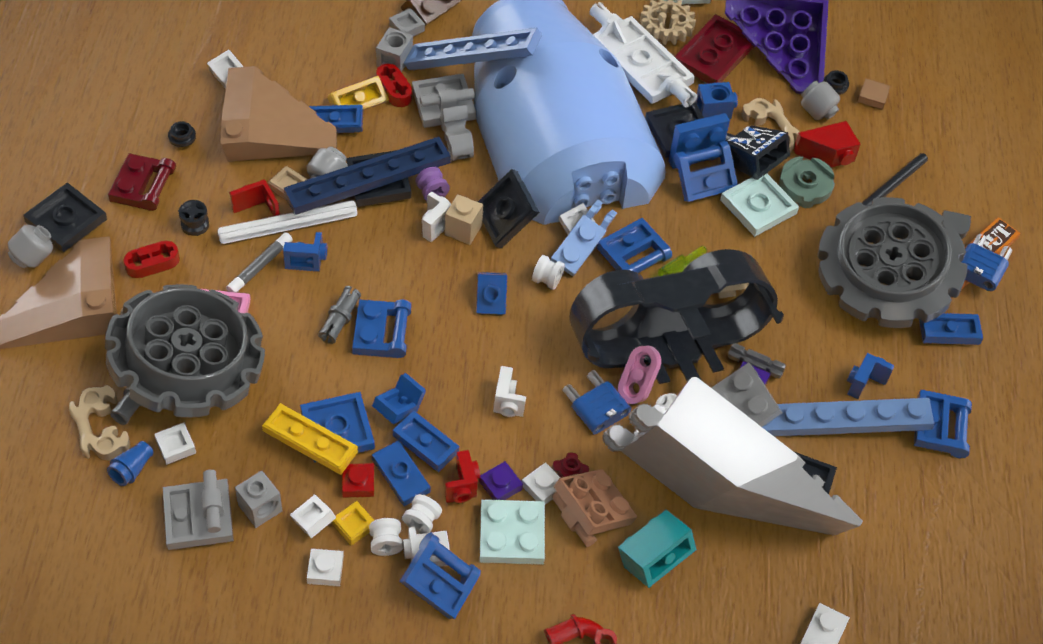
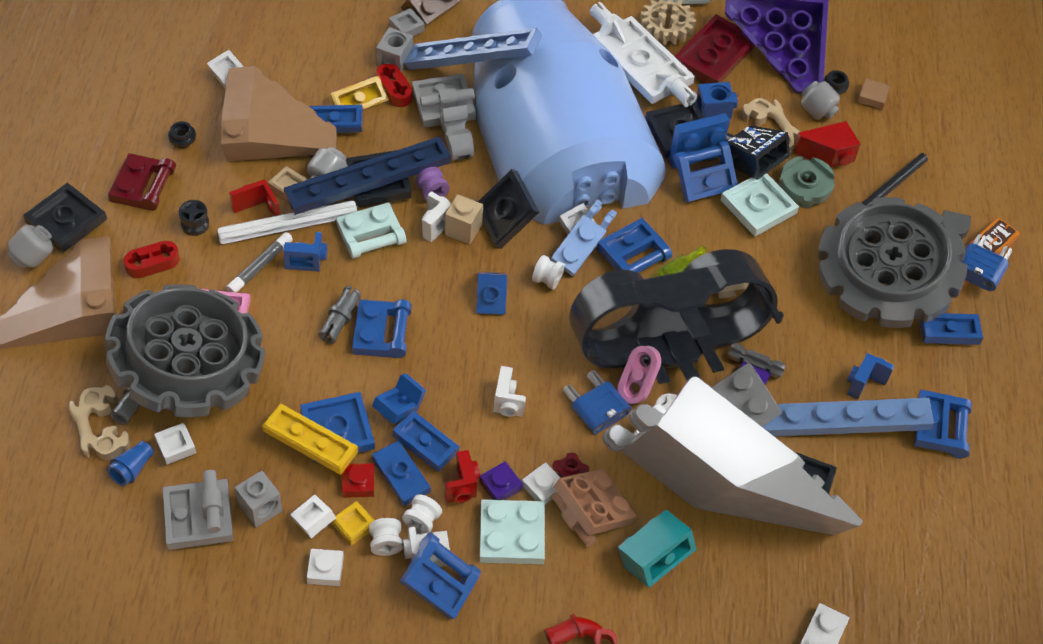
(369, 224): none -> light aqua plate

